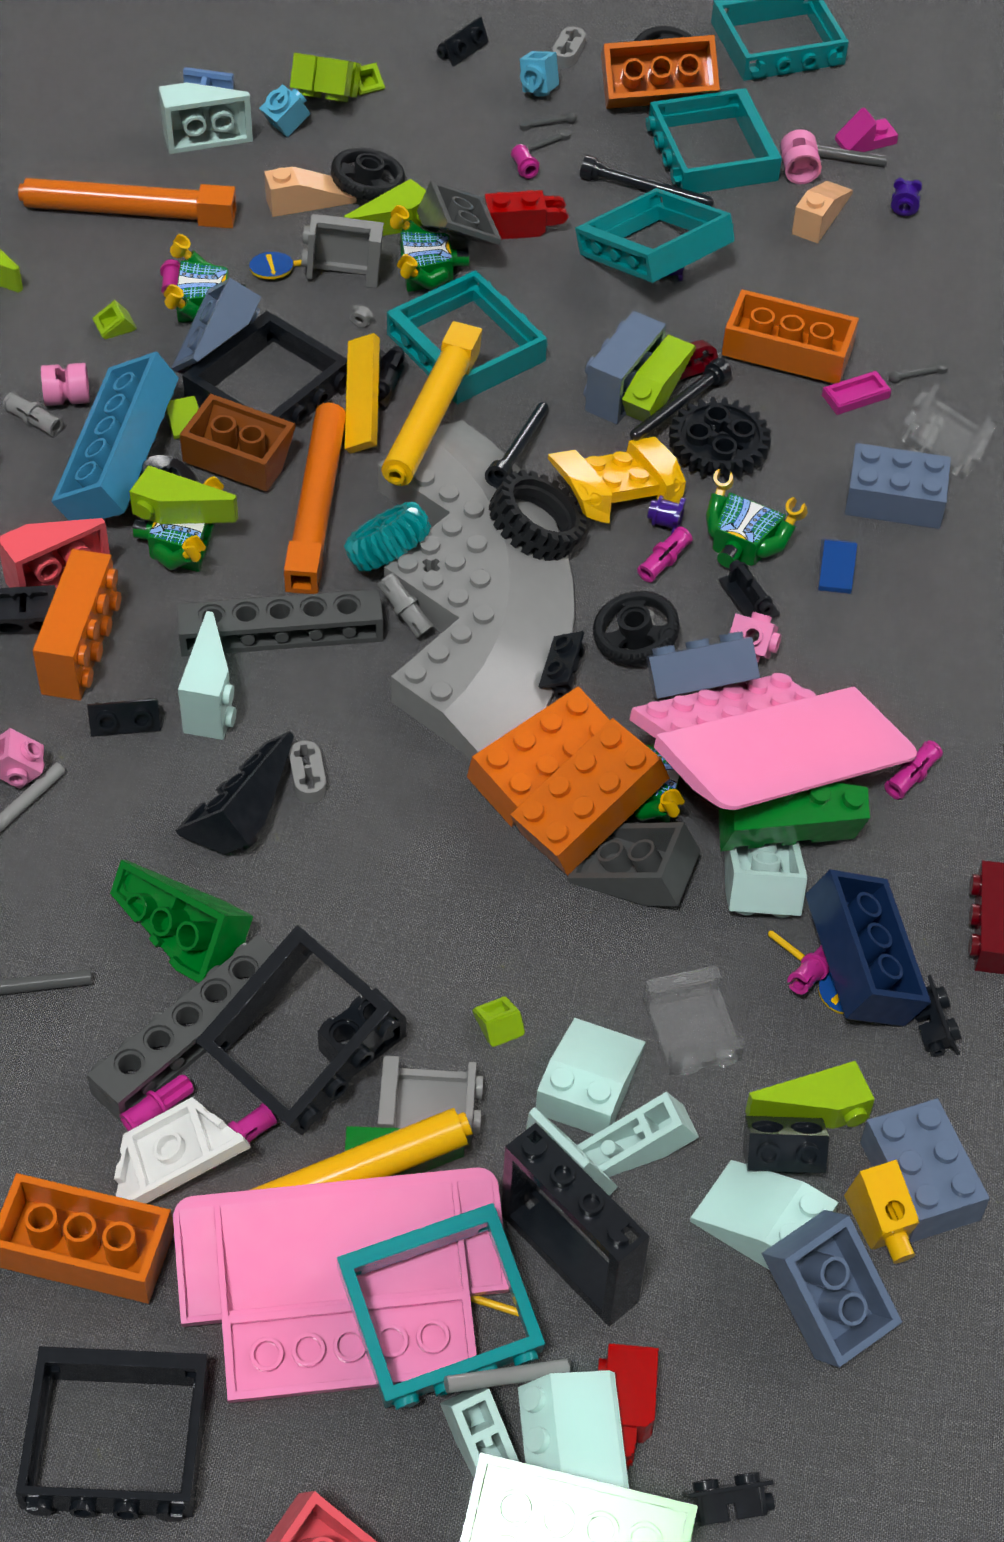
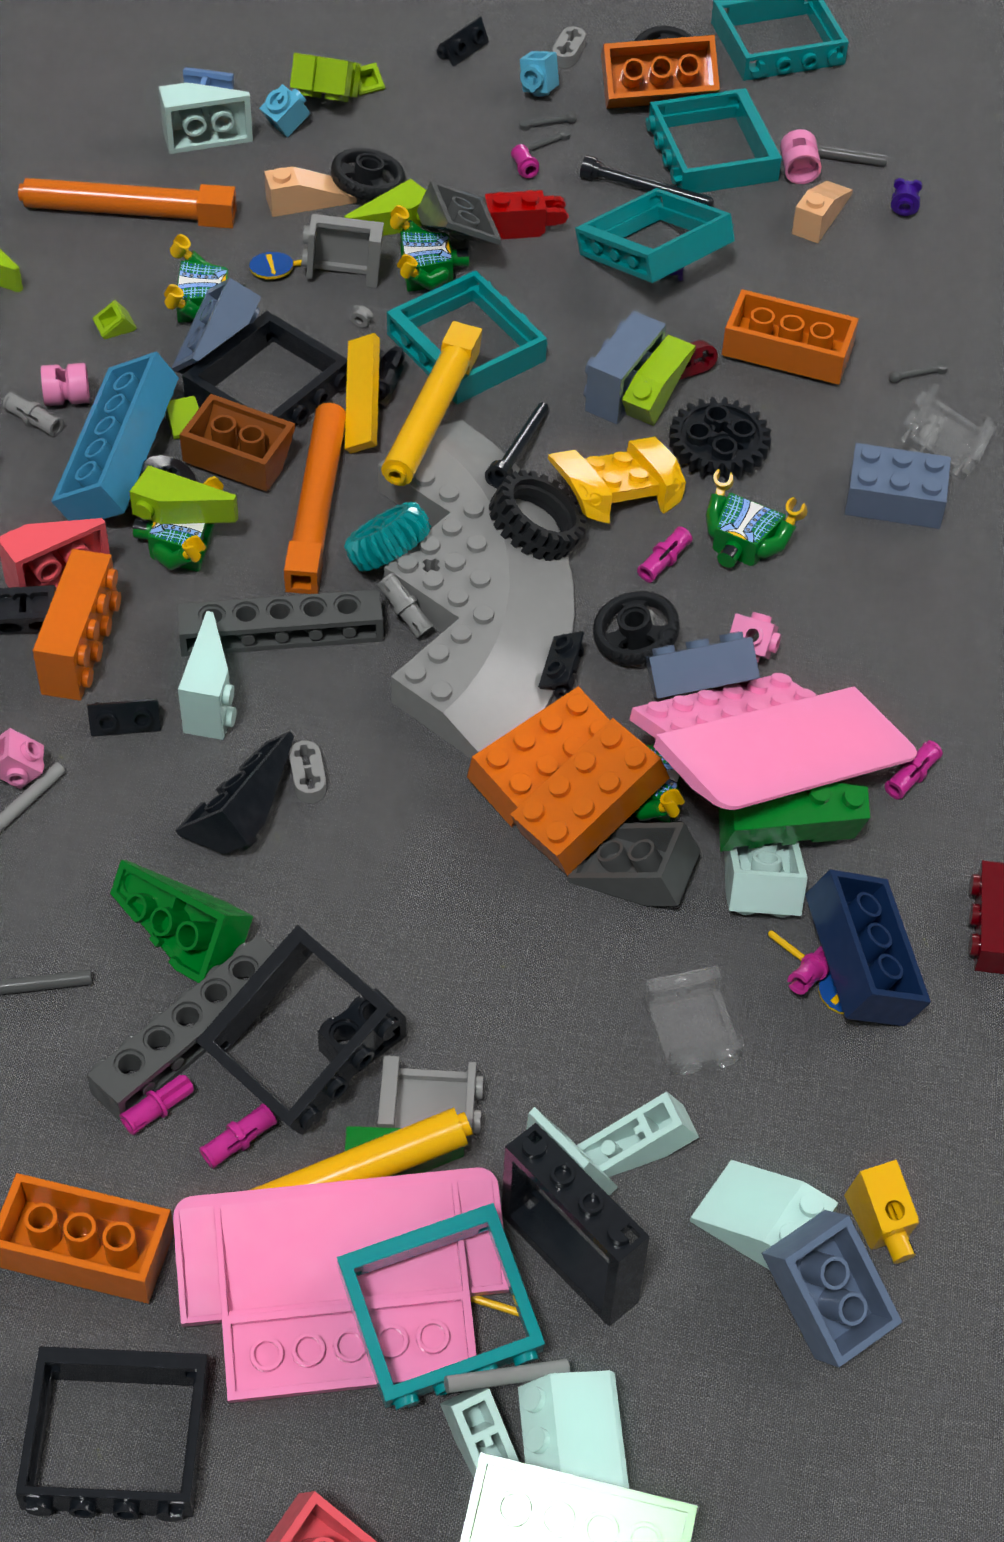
(170, 273): dark pink pin -> none
(173, 1151): white wing -> none
(499, 1021): lime slope -> none
(588, 1076): light aqua slope -> none
(636, 1391): red hinge -> none
(666, 512): dark purple brick -> none
(715, 374): black piece -> none
(745, 1493): black hinge -> none
(747, 592): black hinge -> none
(785, 1144): black brick -> none
(834, 1094): lime slope -> none
(837, 565): blue slope -> none
(856, 392): dark pink tile -> none
(865, 133): dark pink slope -> none
(932, 1164): sand blue brick -> none
(940, 1031): black hinge -> none

